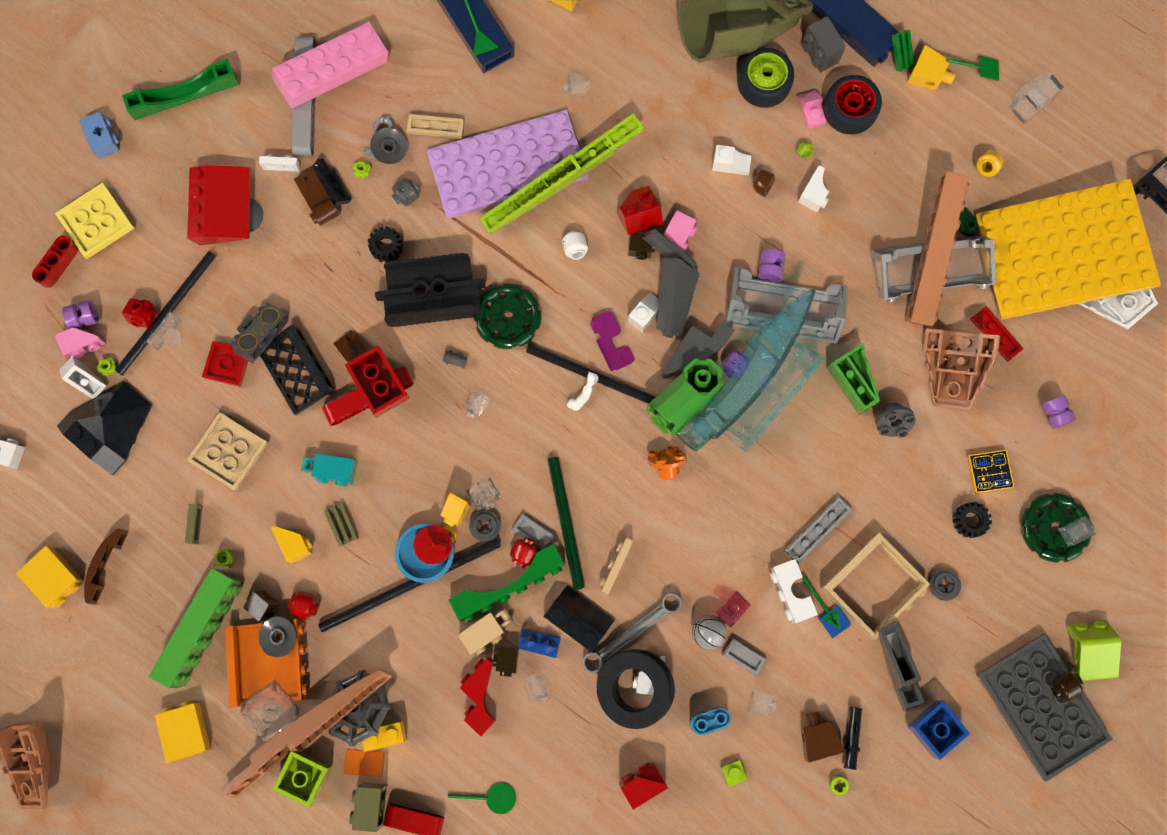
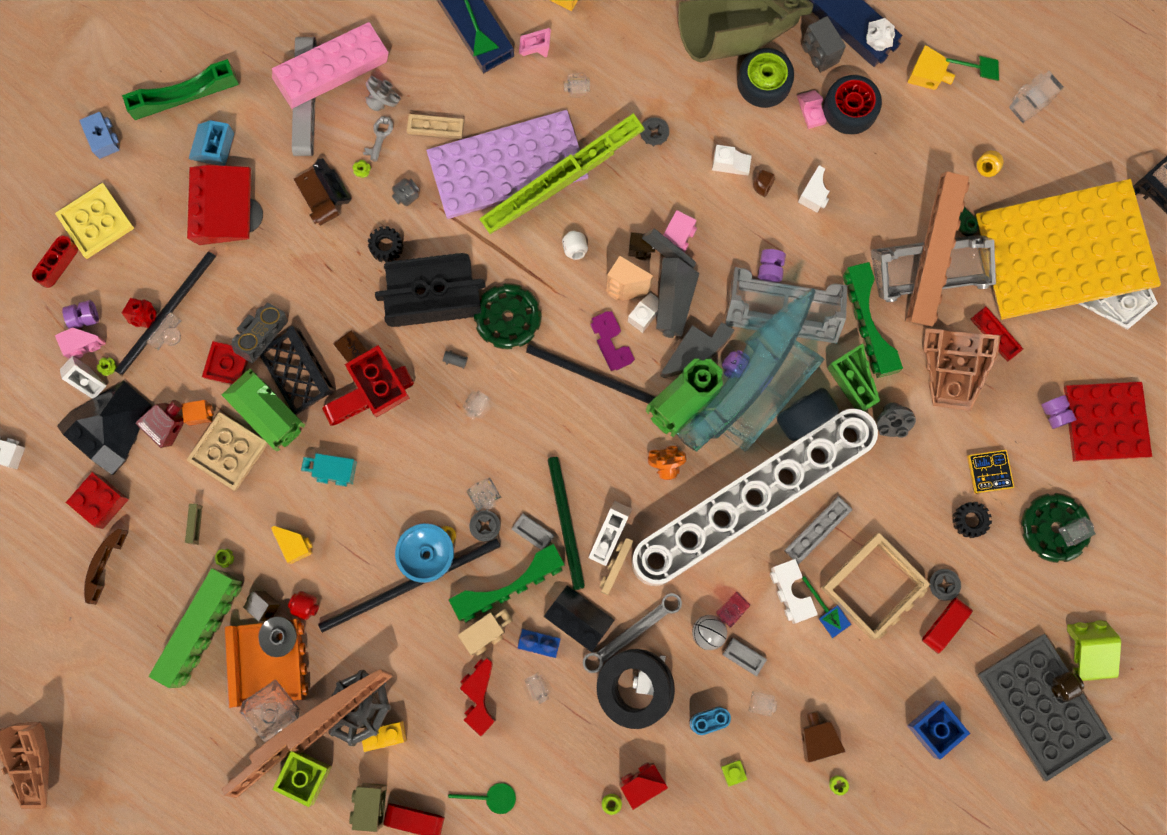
(50, 577): yellow brick -> none
(97, 500): none -> red brick
(162, 423): none -> dark red torso
(182, 731): yellow brick -> none
(197, 412): none -> orange brick
(212, 143): none -> dark azure slope
(263, 410): none -> bright green brick
(275, 163): white plate -> none
(334, 510): olive tile -> none
(363, 763): orange sticker -> none
(380, 94): none -> light grey plate
(391, 138): dark grey dish -> none
(432, 544): red shield -> none
(454, 510): yellow slope -> none
(506, 661): dark brown brick -> none
(523, 552): red head -> none
(535, 42): none -> bright pink slope
(585, 395): white arm -> none
(610, 533): none -> white slope
(611, 811): none -> lime plate
(627, 281): none -> light nougat slope
(640, 211): red slope -> none
(653, 124): none -> dark grey gear
(763, 480): none -> white beam
(805, 150): lime plate -> none
(807, 414): none -> black wheel
(852, 747): black pin -> none
(880, 34): none -> white brick
(883, 356): none -> green arch
(900, 666): dark grey slope -> none
(905, 49): green tile -> none
(947, 625): none -> red beam
(1108, 421): none -> red plate

